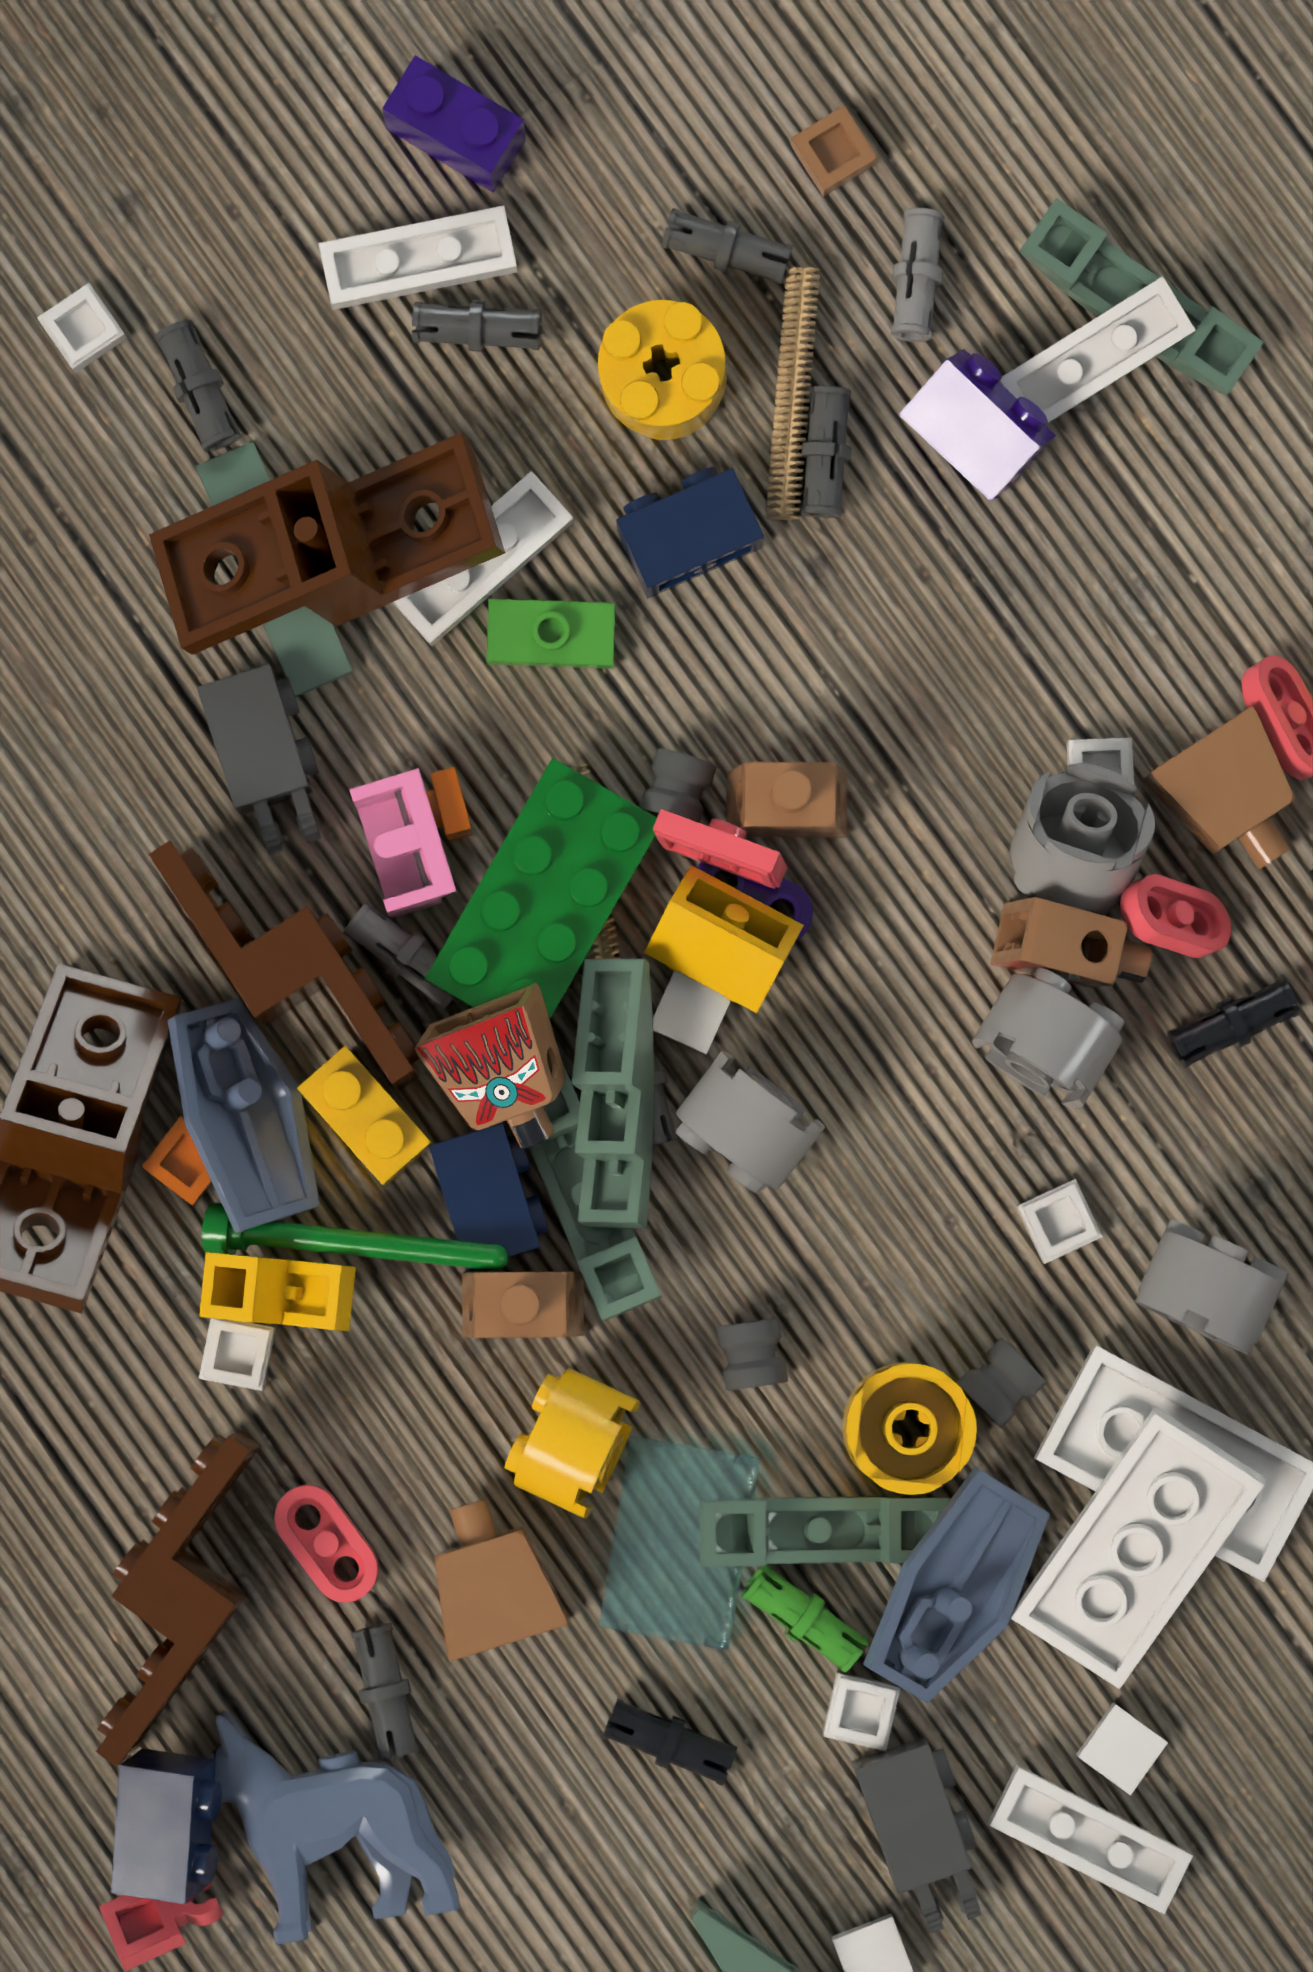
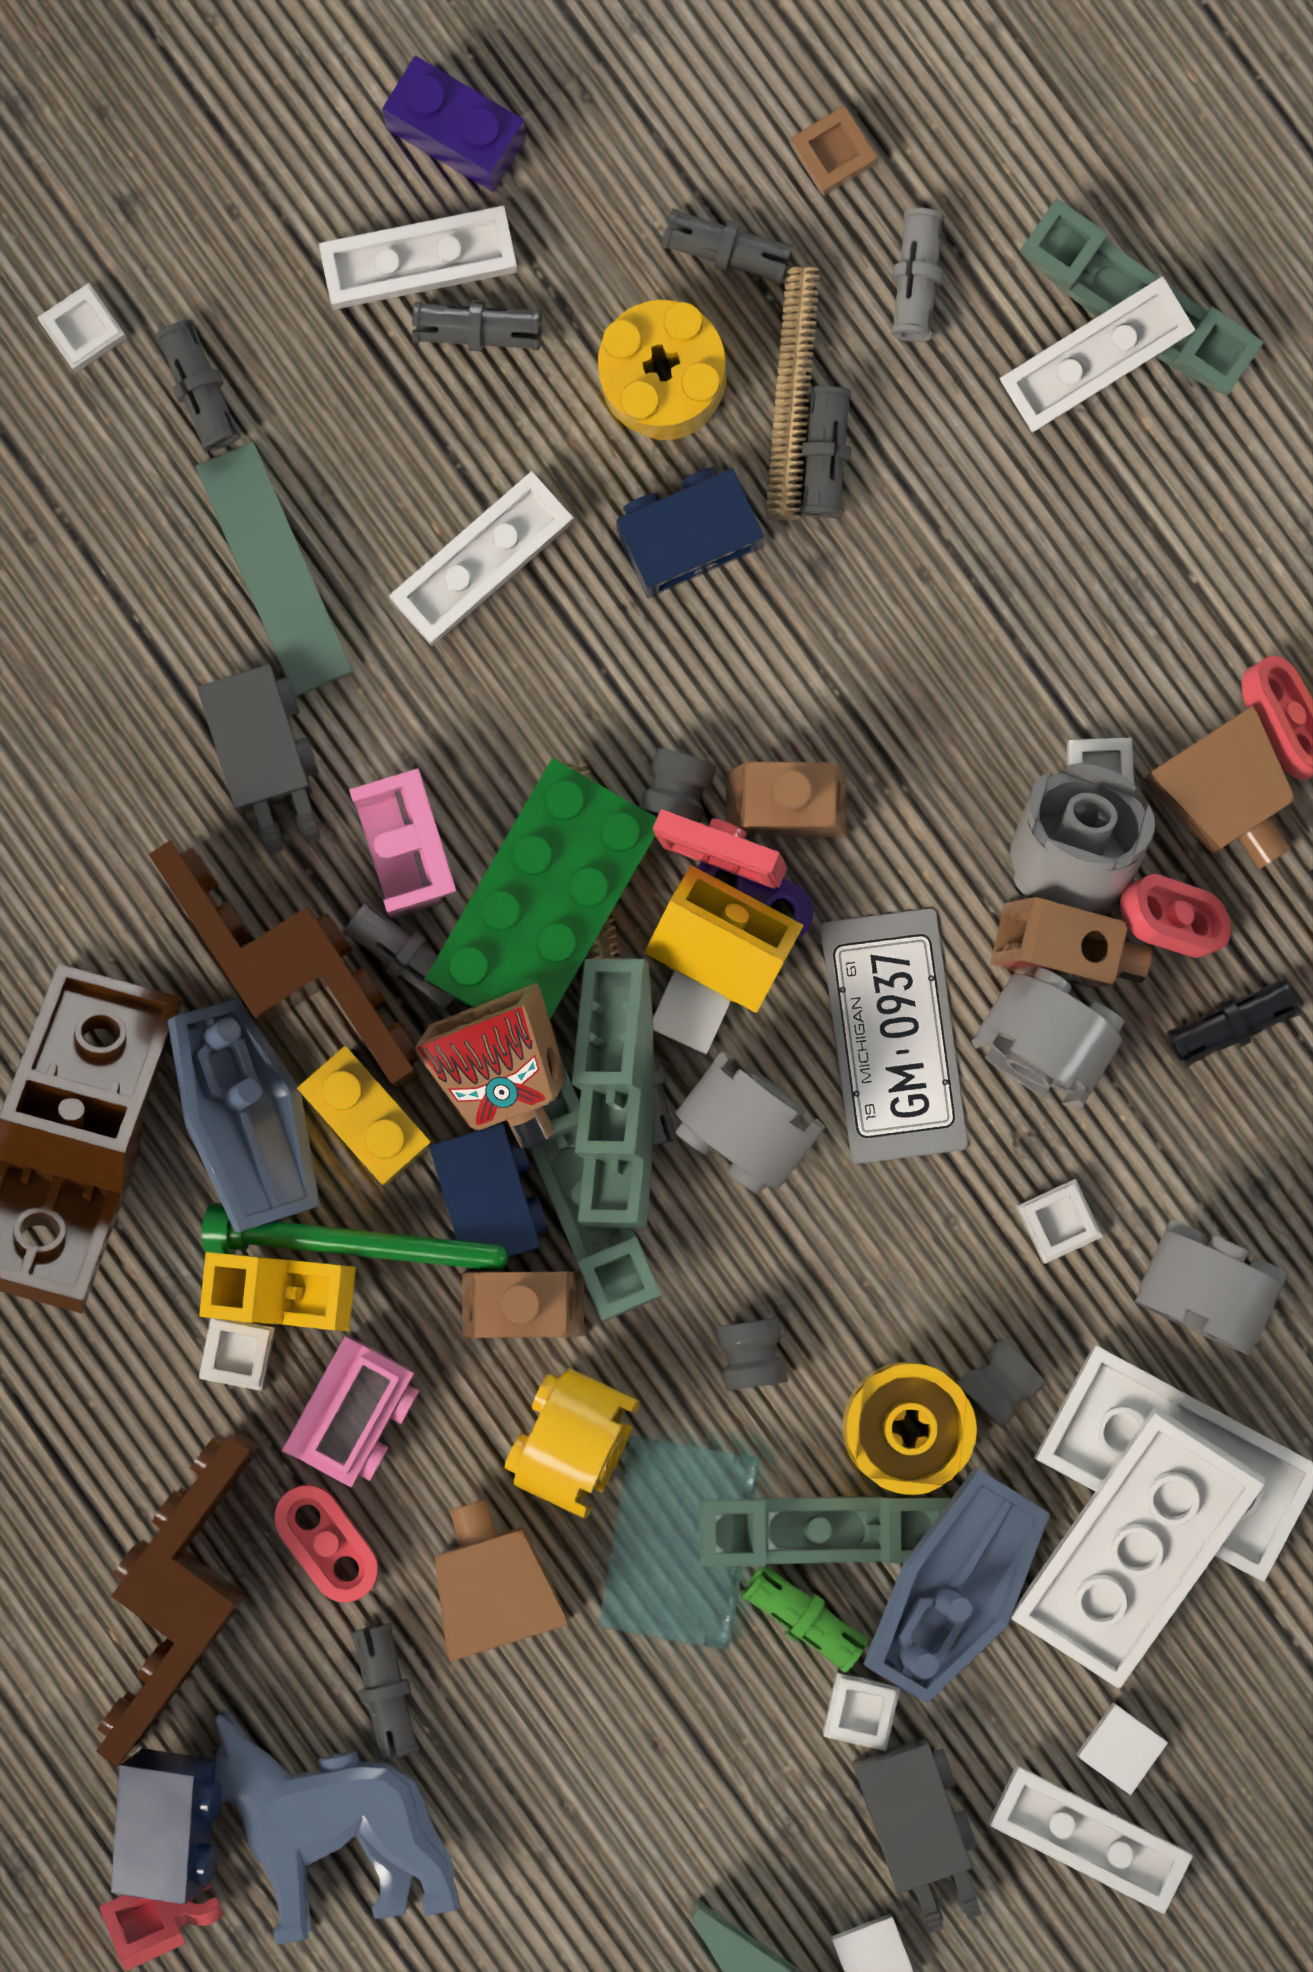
(179, 1164): orange plate -> none
(326, 543): reddish brown bracket -> none
(351, 1412): none -> bright pink window
(449, 805): orange plate -> none
(550, 633): bright green plate -> none
(670, 1742): black pin -> none
(894, 1036): none -> sticker
(978, 423): brick -> none

